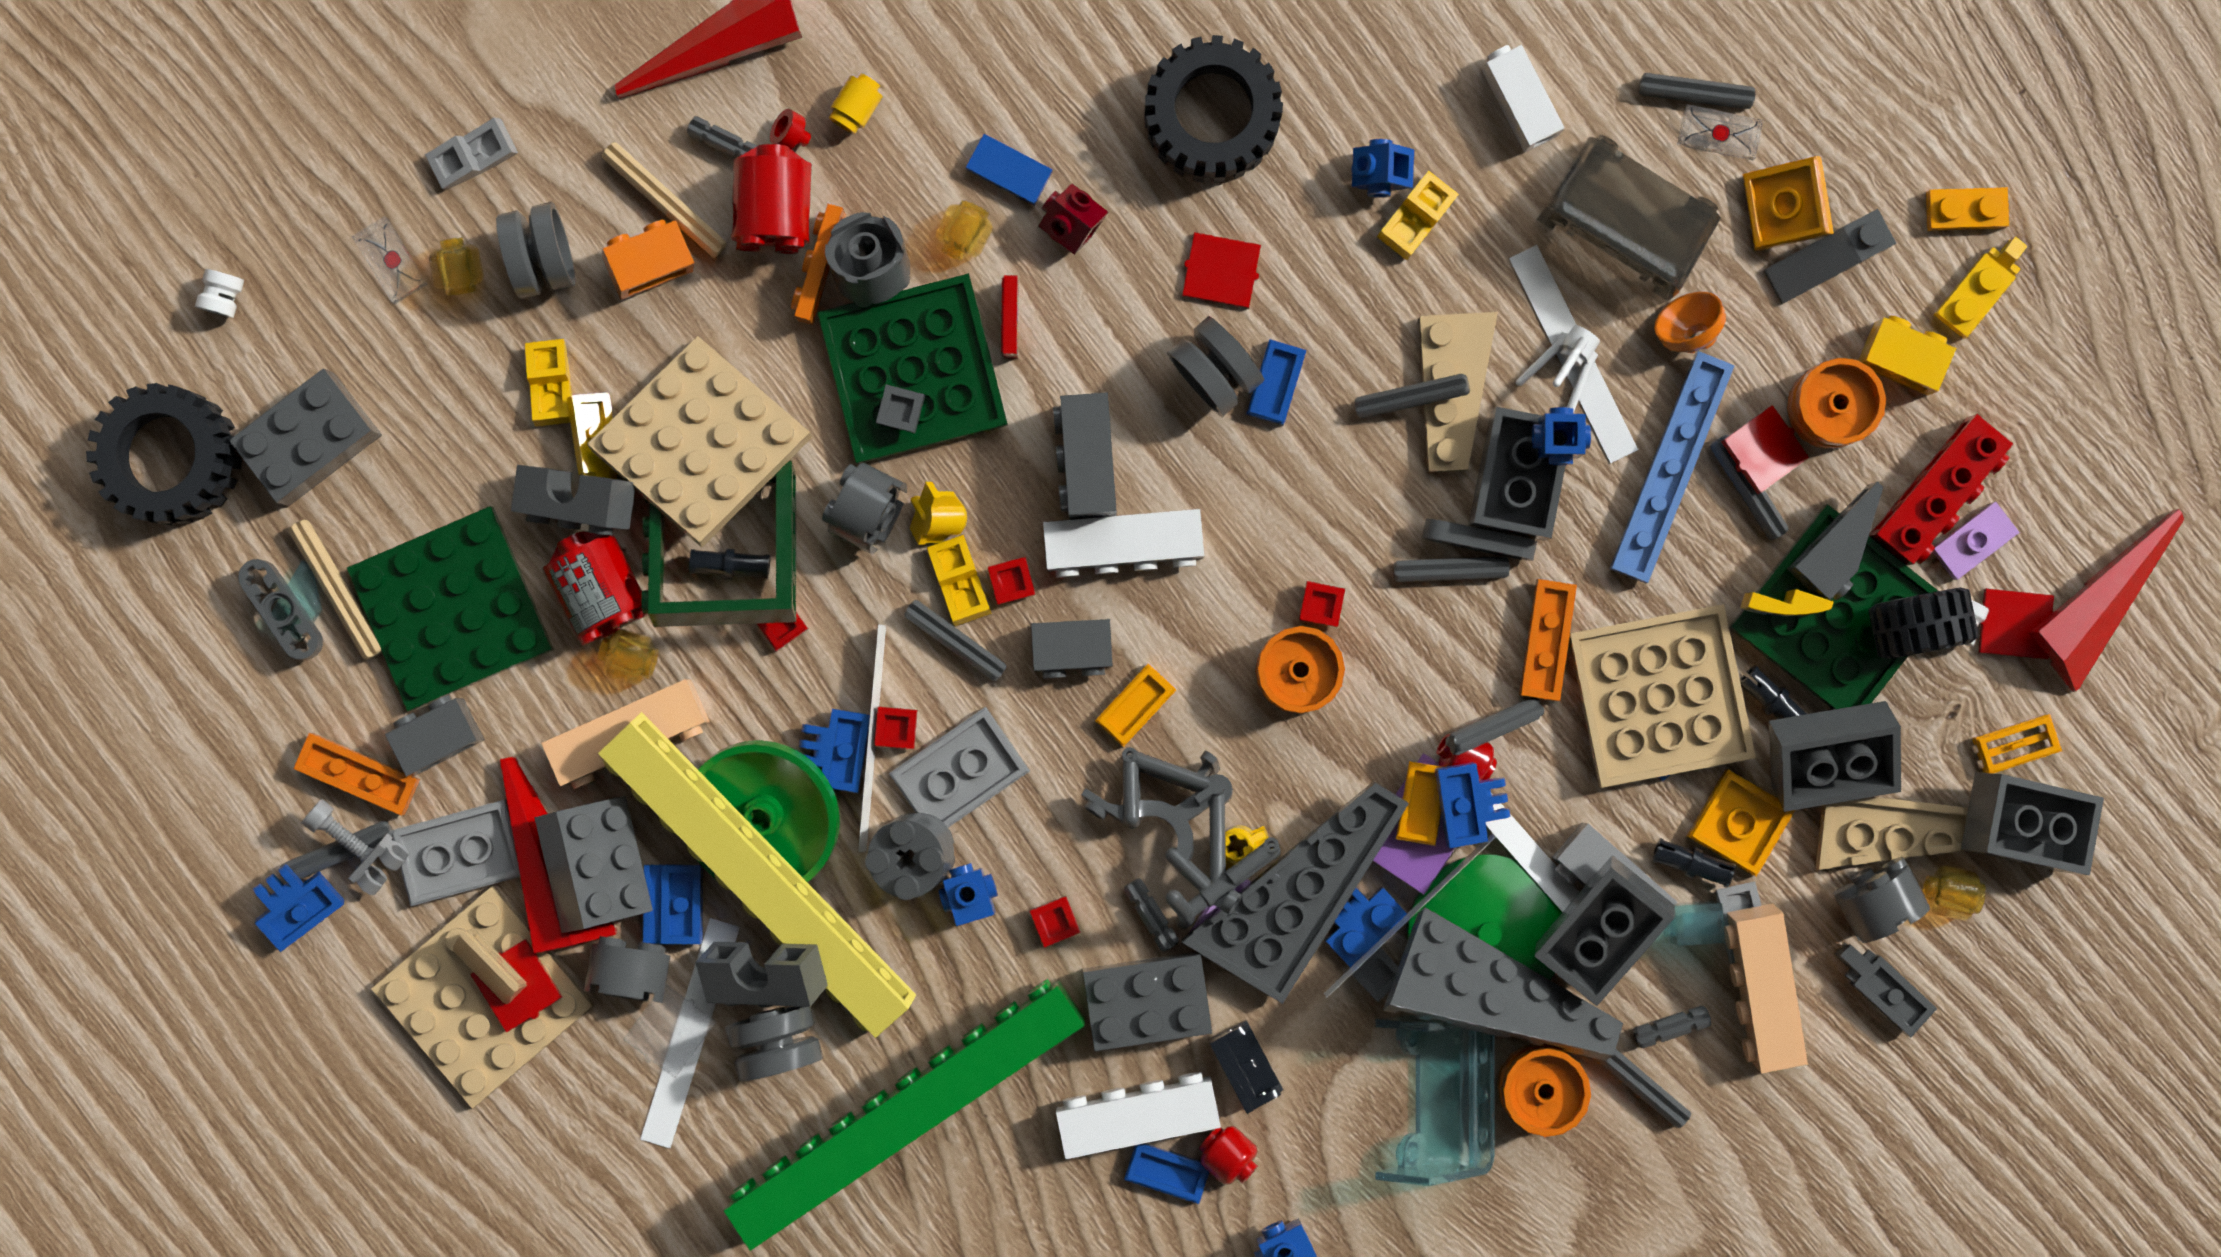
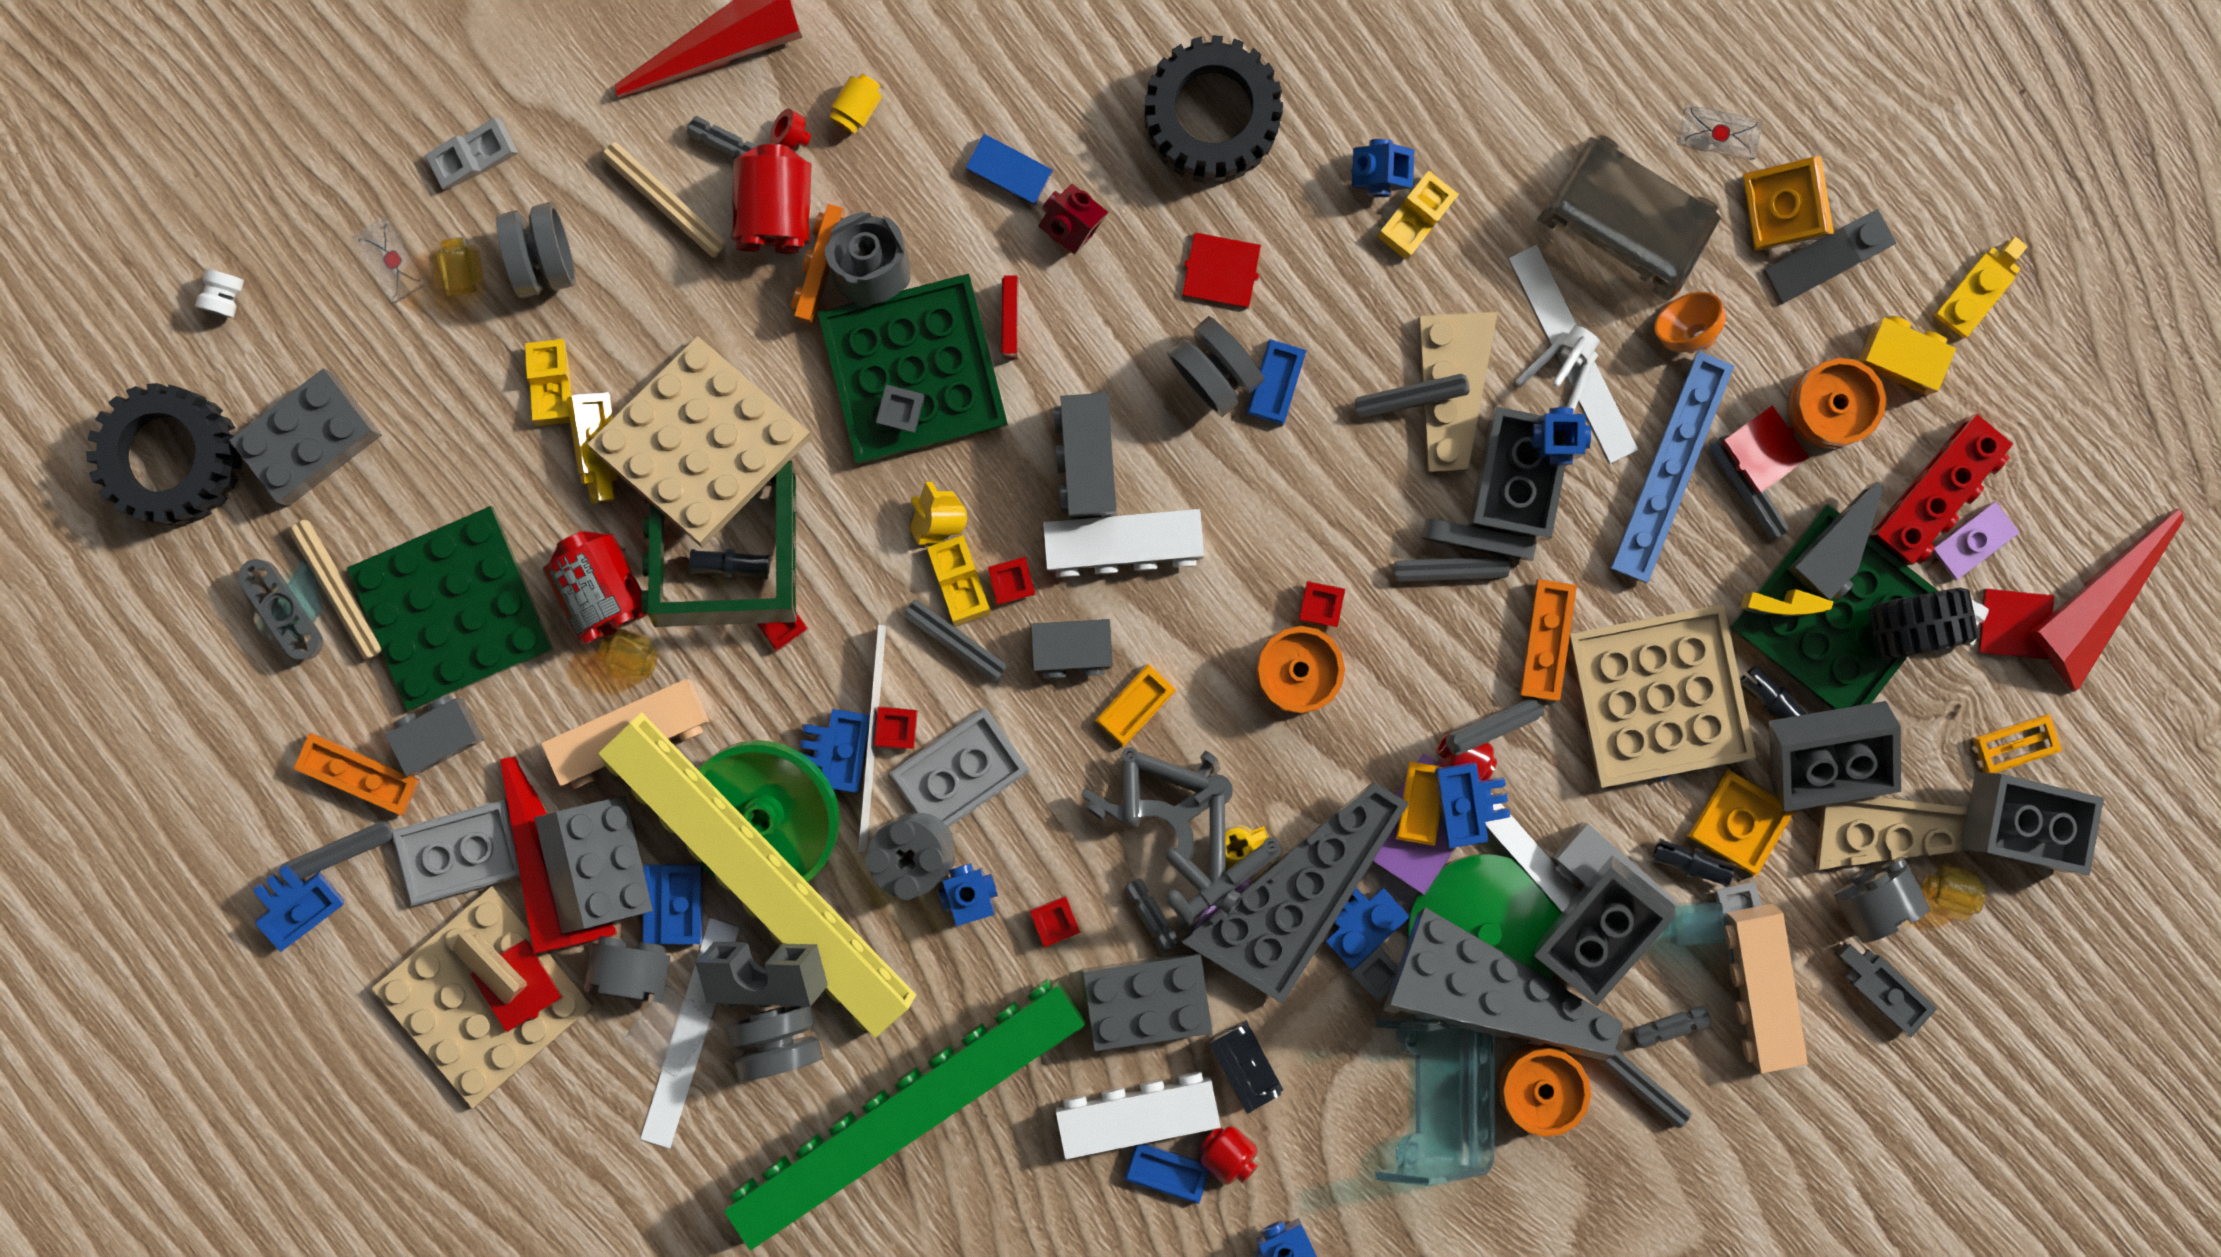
(368, 877): light grey bar -> none
(598, 502): dark grey arch -> none
(647, 258): orange brick -> none
(864, 507): dark grey brick -> none
(964, 230): clear yellow head -> none
(1408, 916): white sticker -> none
(1522, 97): white brick -> none
(1697, 90): dark grey axle -> none
(1967, 209): light orange plate -> none

